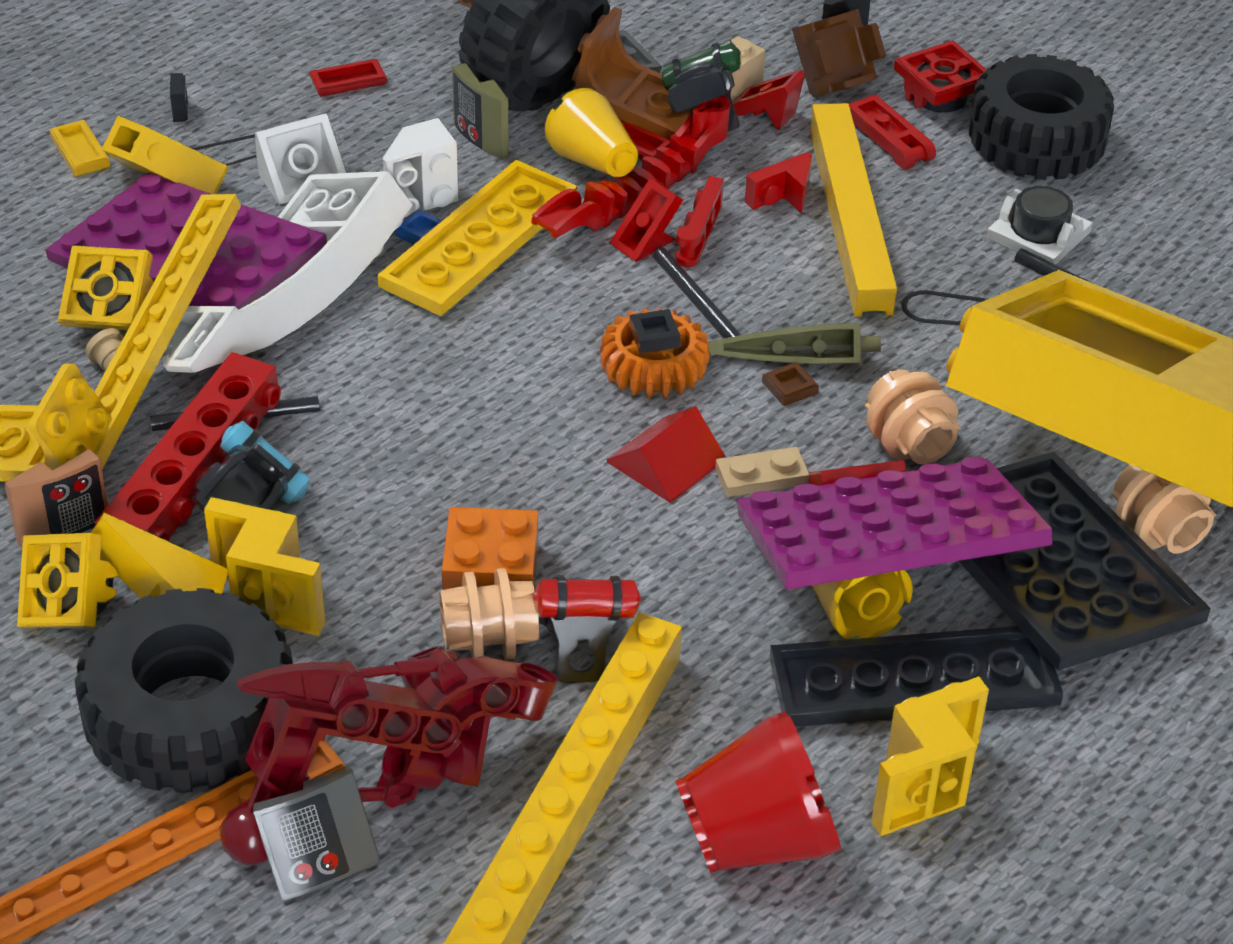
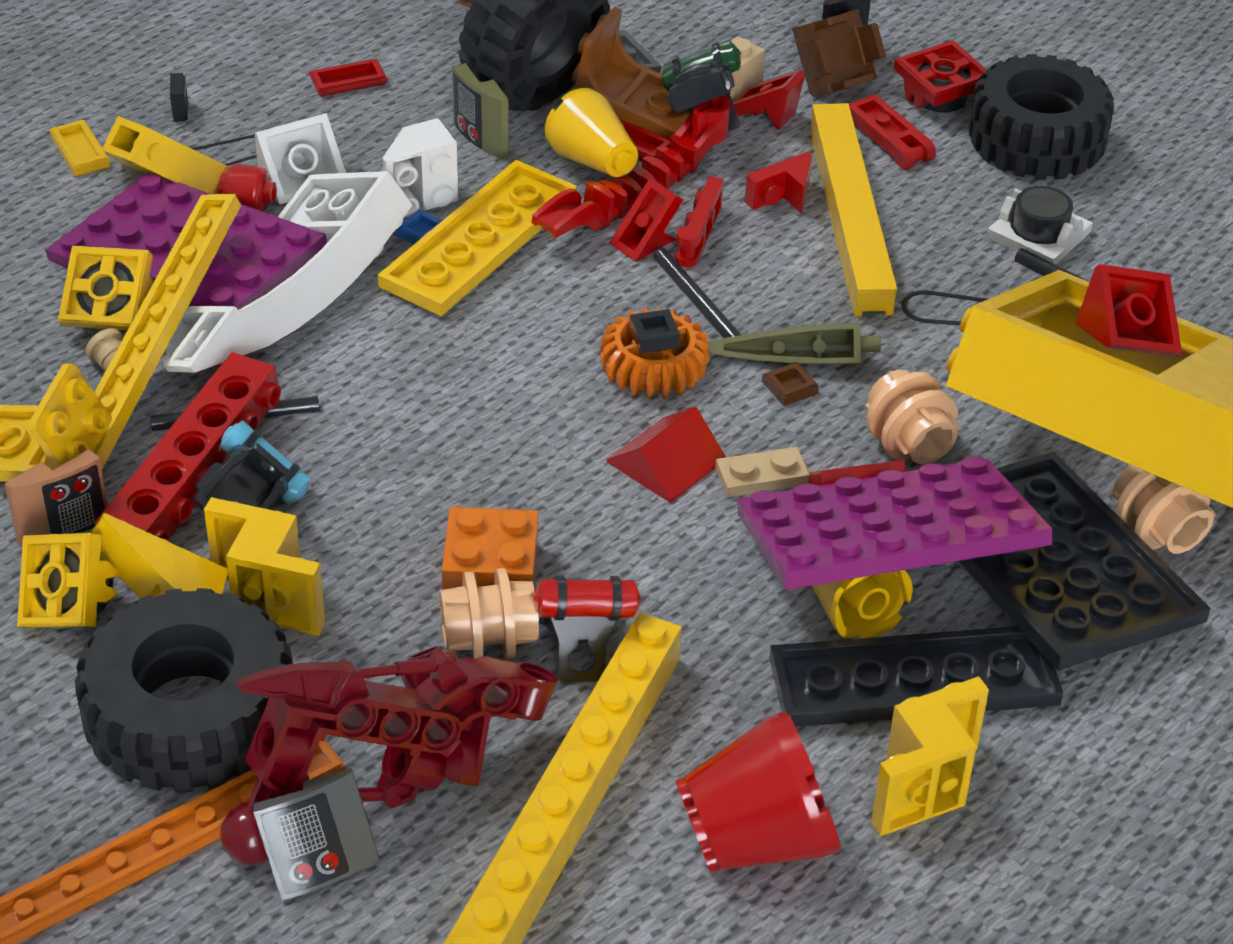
(250, 185): none -> red head
(1131, 310): none -> red slope

